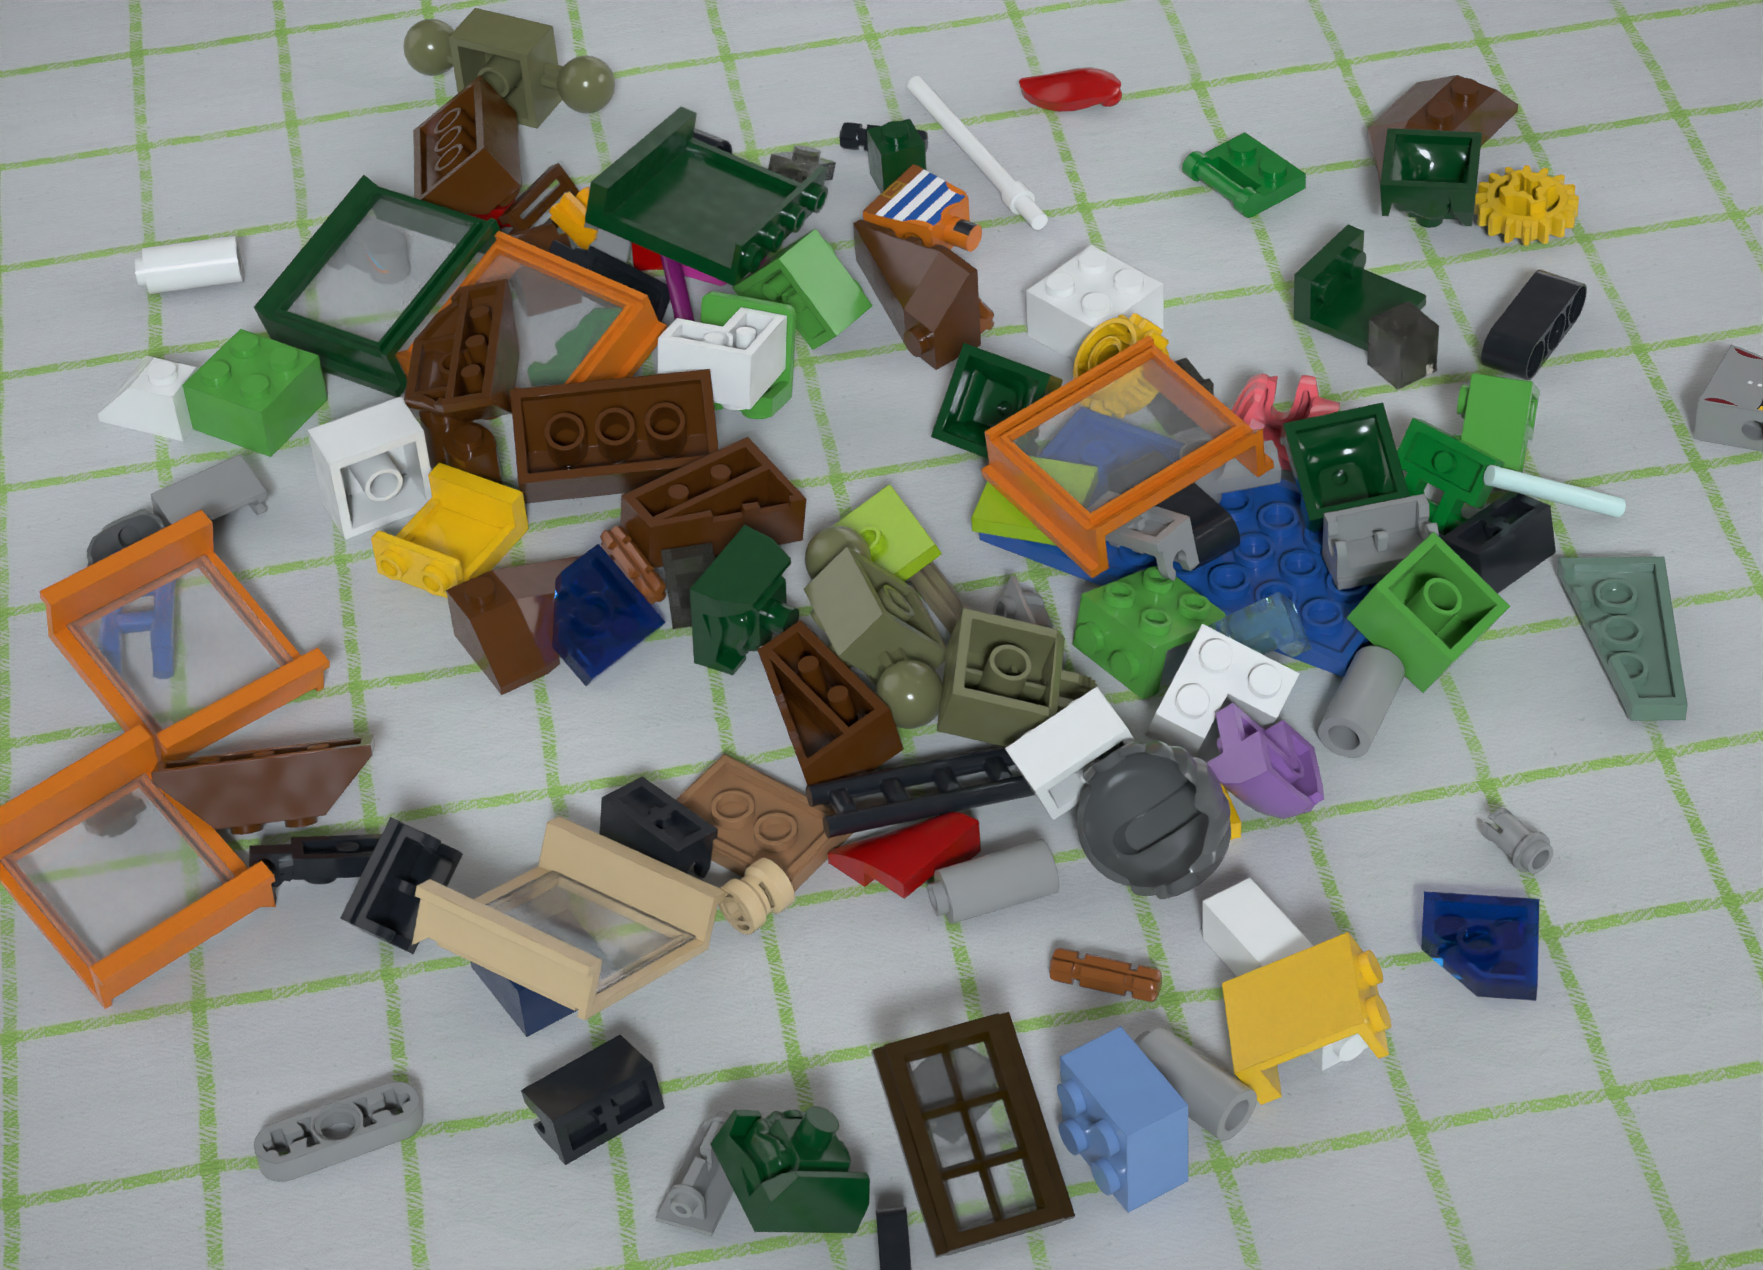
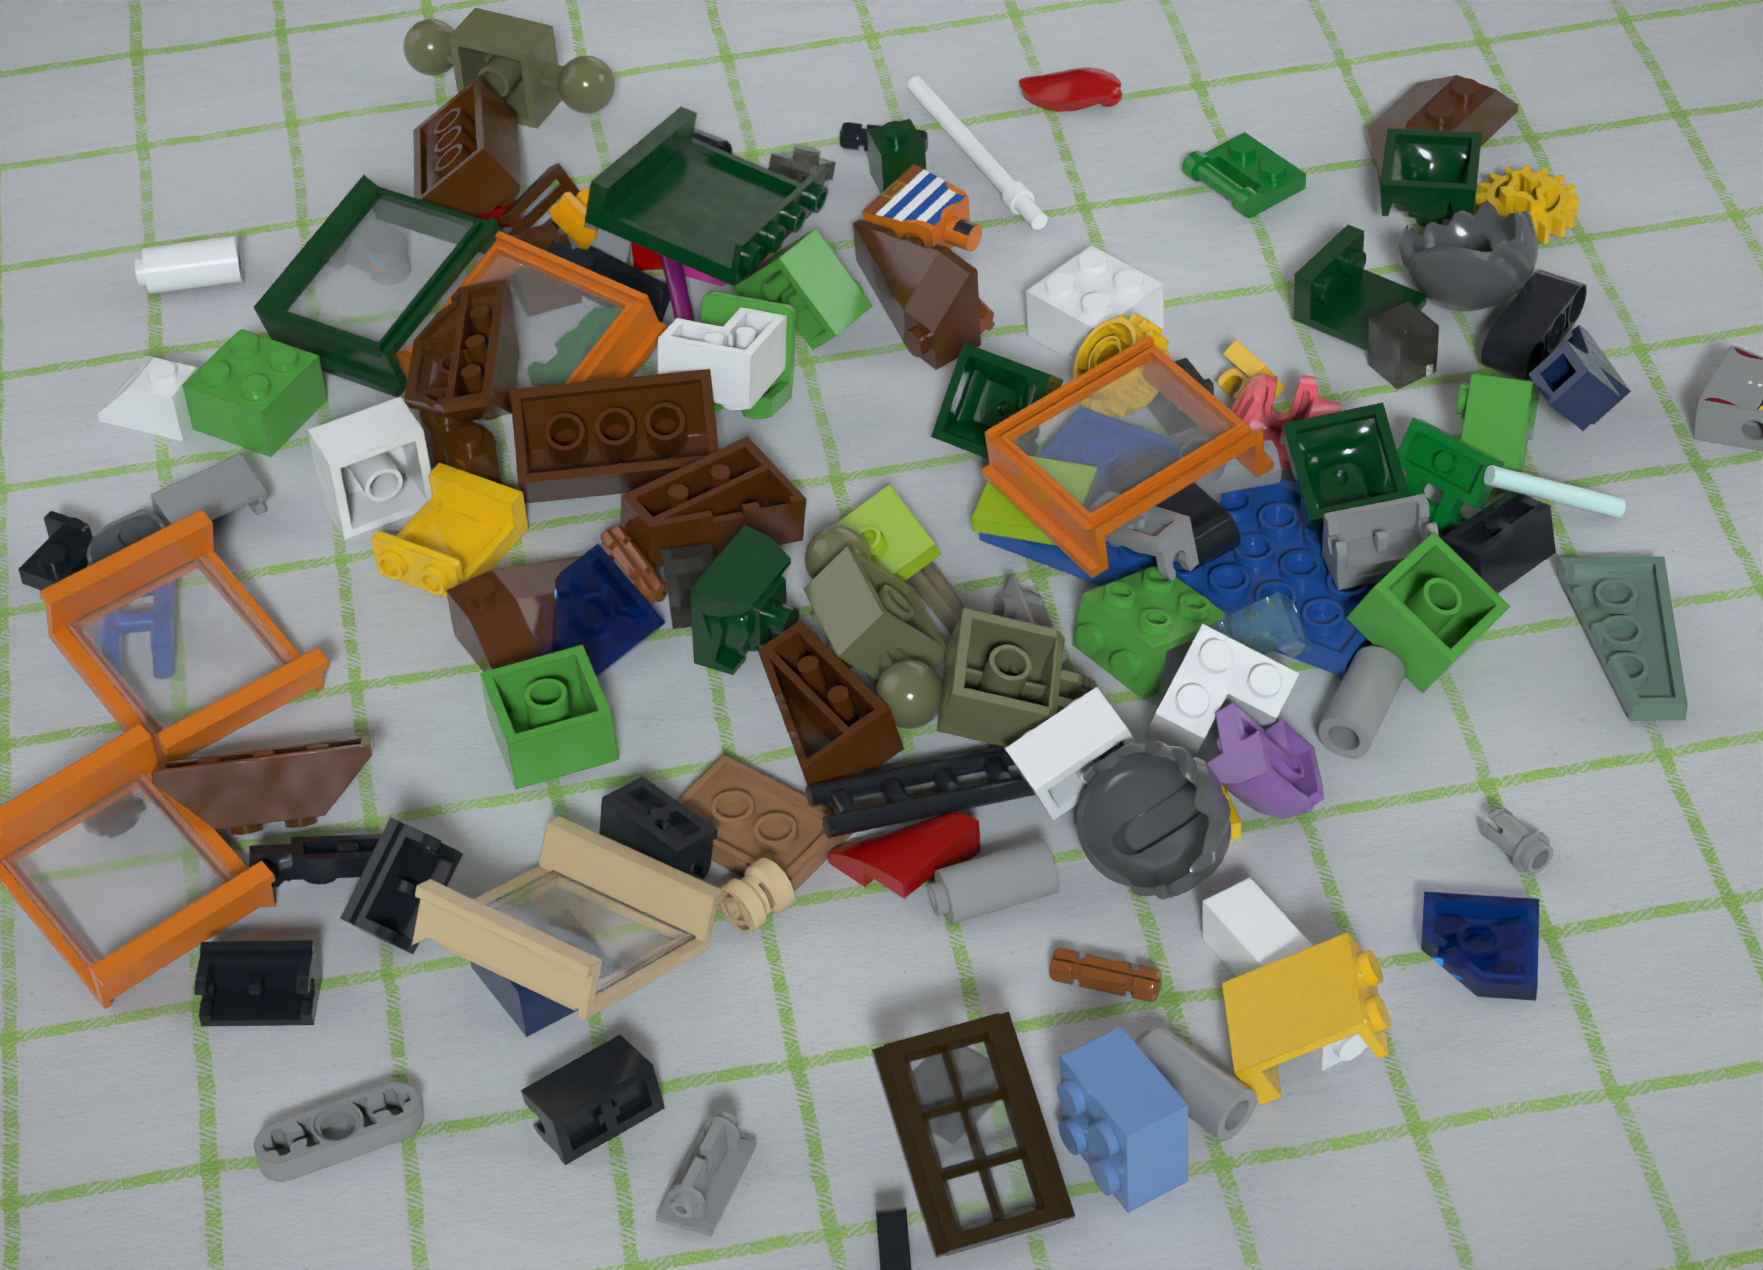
(60, 554): none -> black bracket
(258, 983): none -> black hinge
(549, 716): none -> bright green brick
(792, 1171): dark green brick -> none
(1245, 366): none -> yellow tile
(1472, 259): none -> dark grey piece
(1579, 380): none -> dark blue arch

